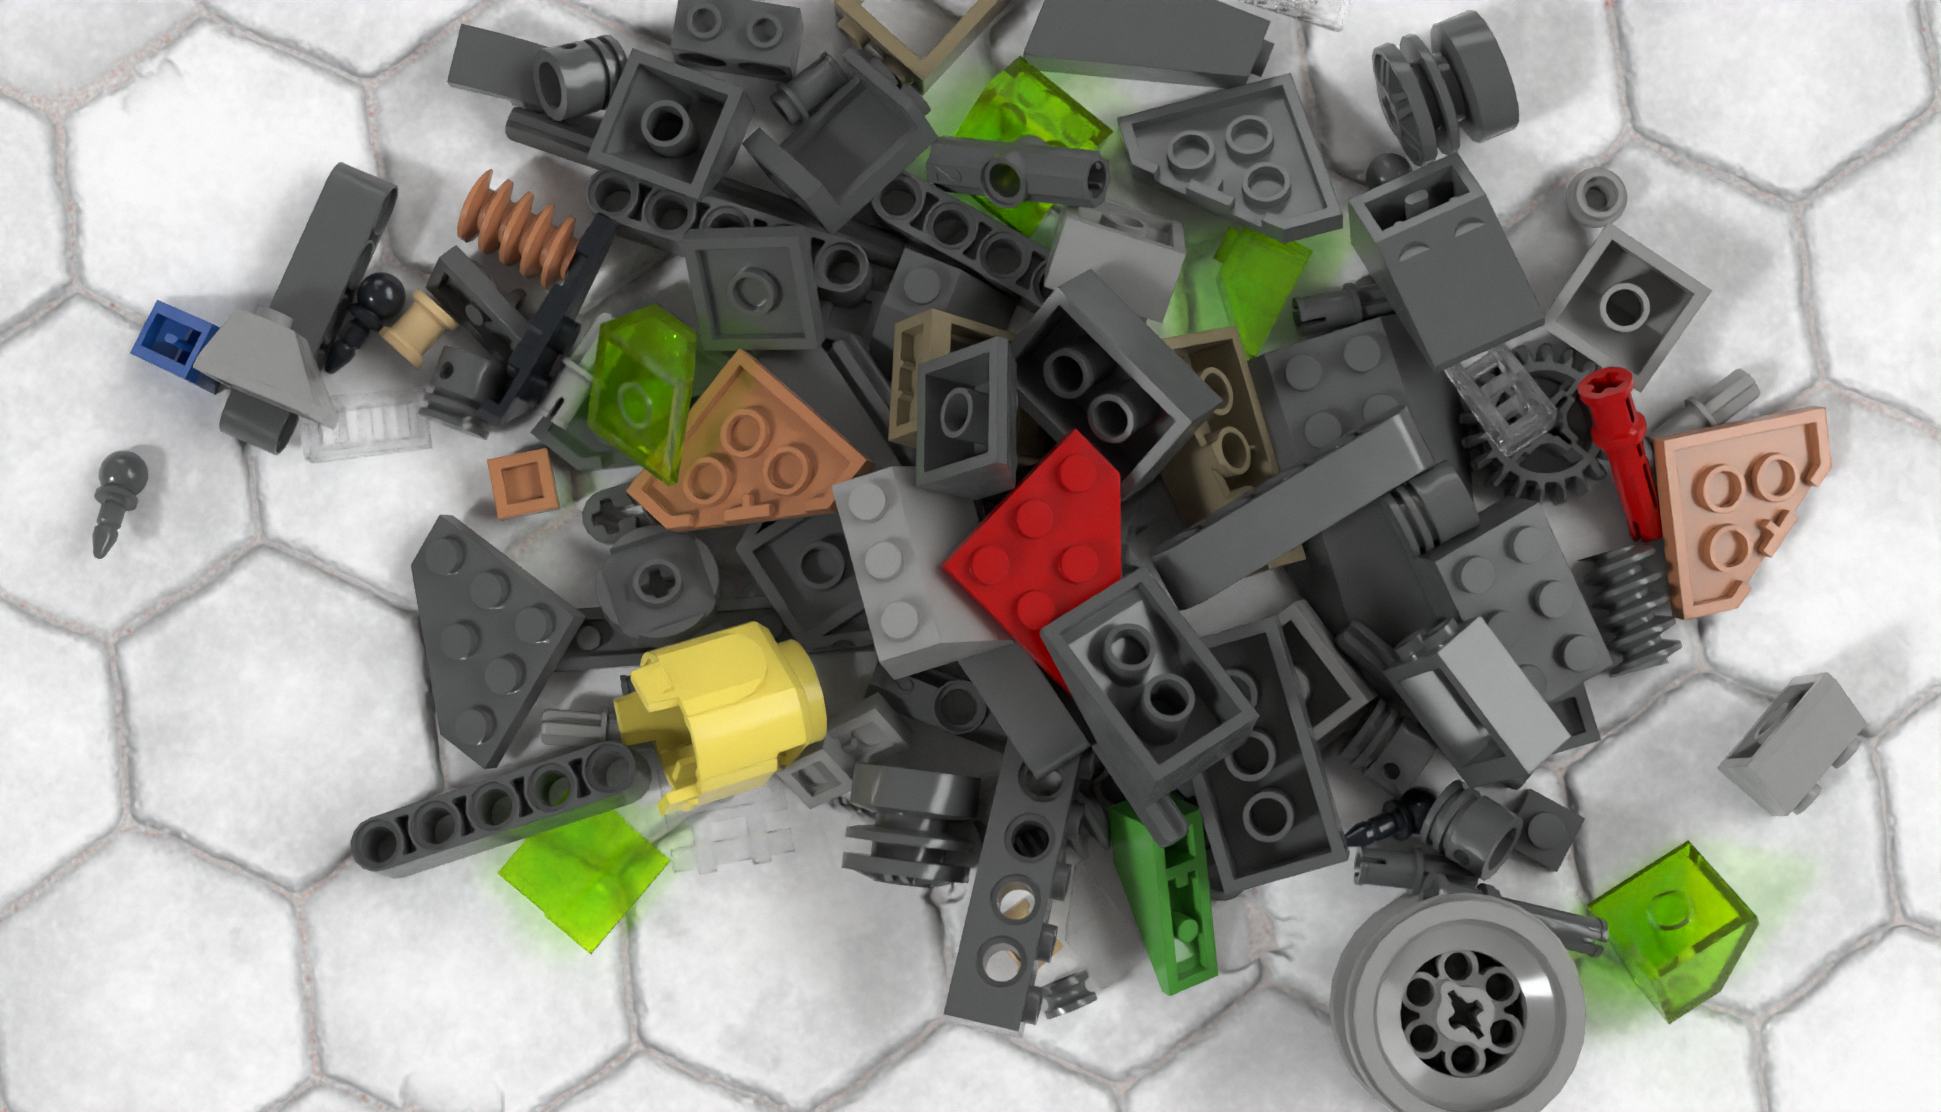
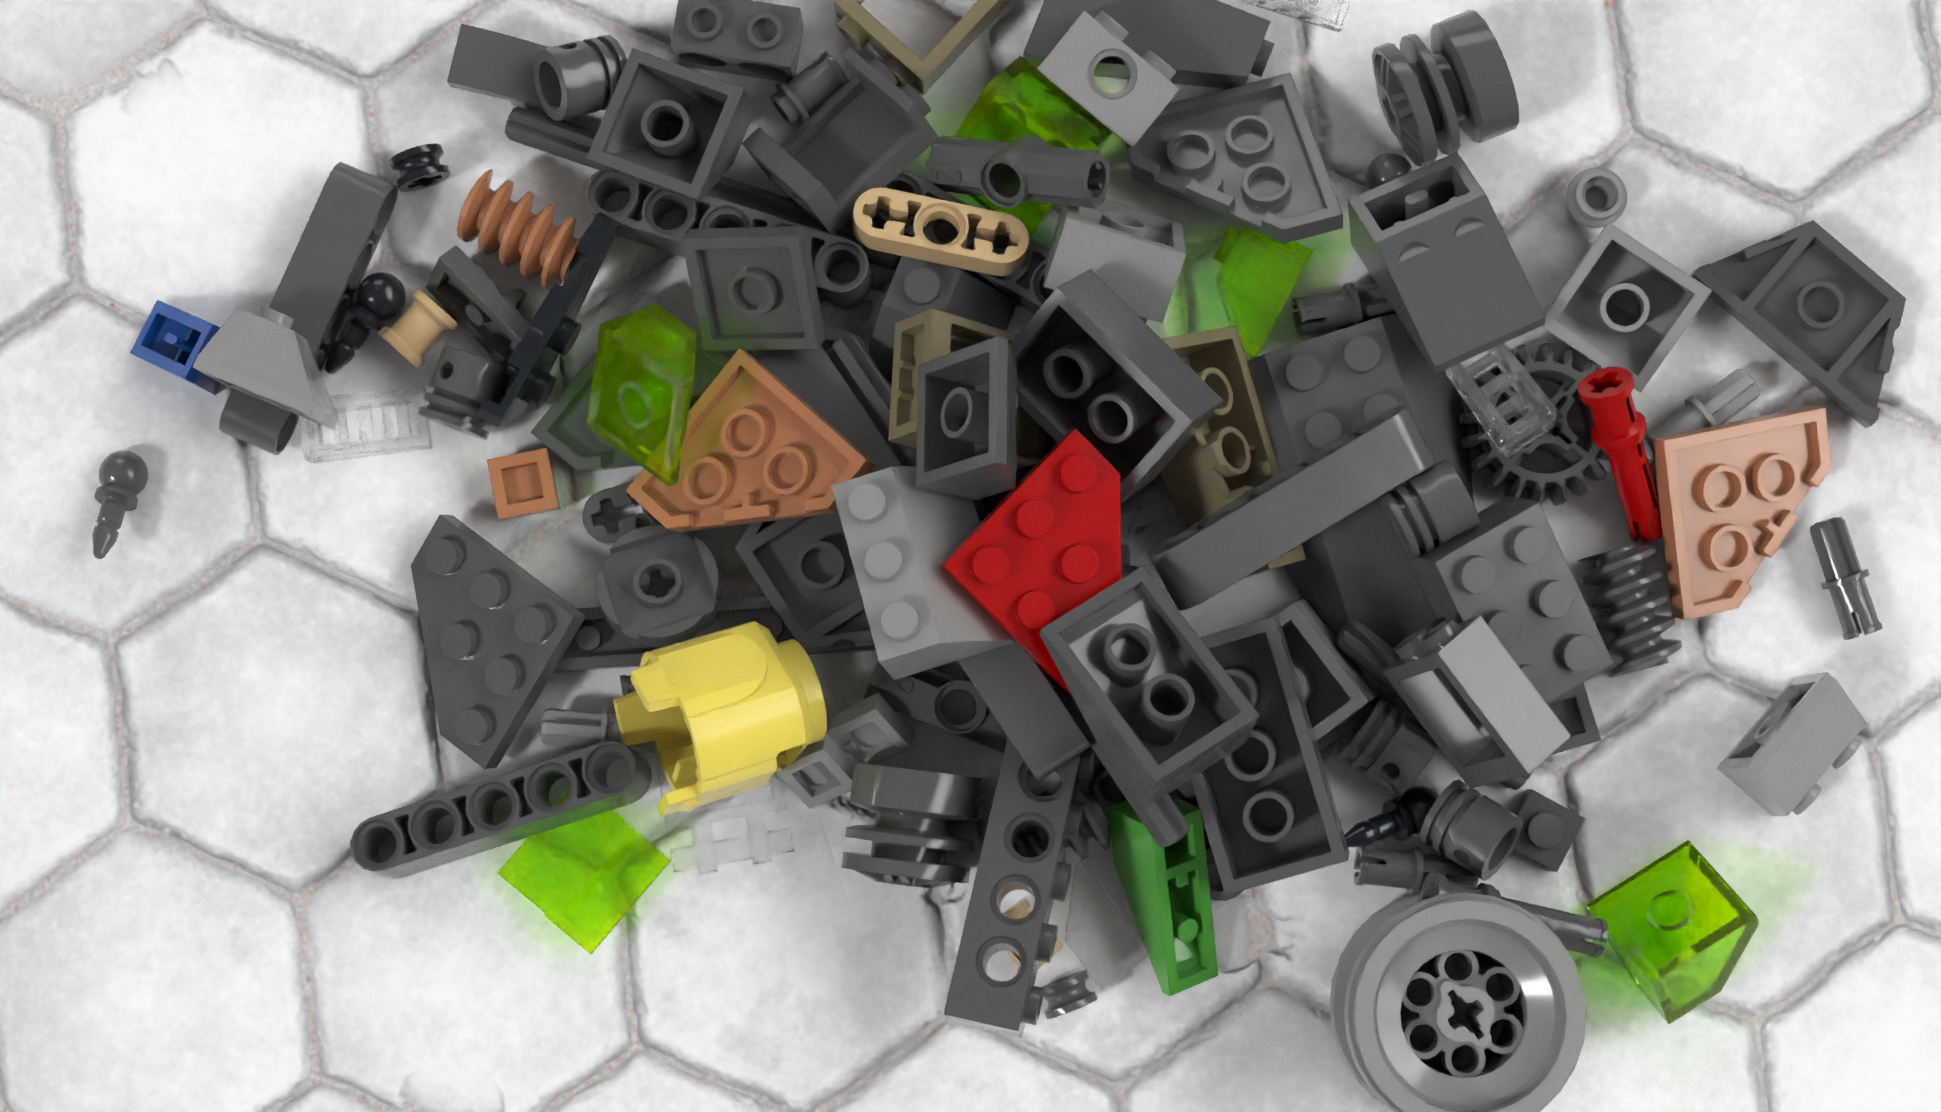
(420, 167): none -> black bush
(574, 378): light grey axle -> none
(954, 254): none -> tan beam
(1072, 70): none -> light grey brick
(1814, 311): none -> dark grey wing
(1844, 577): none -> dark grey axle

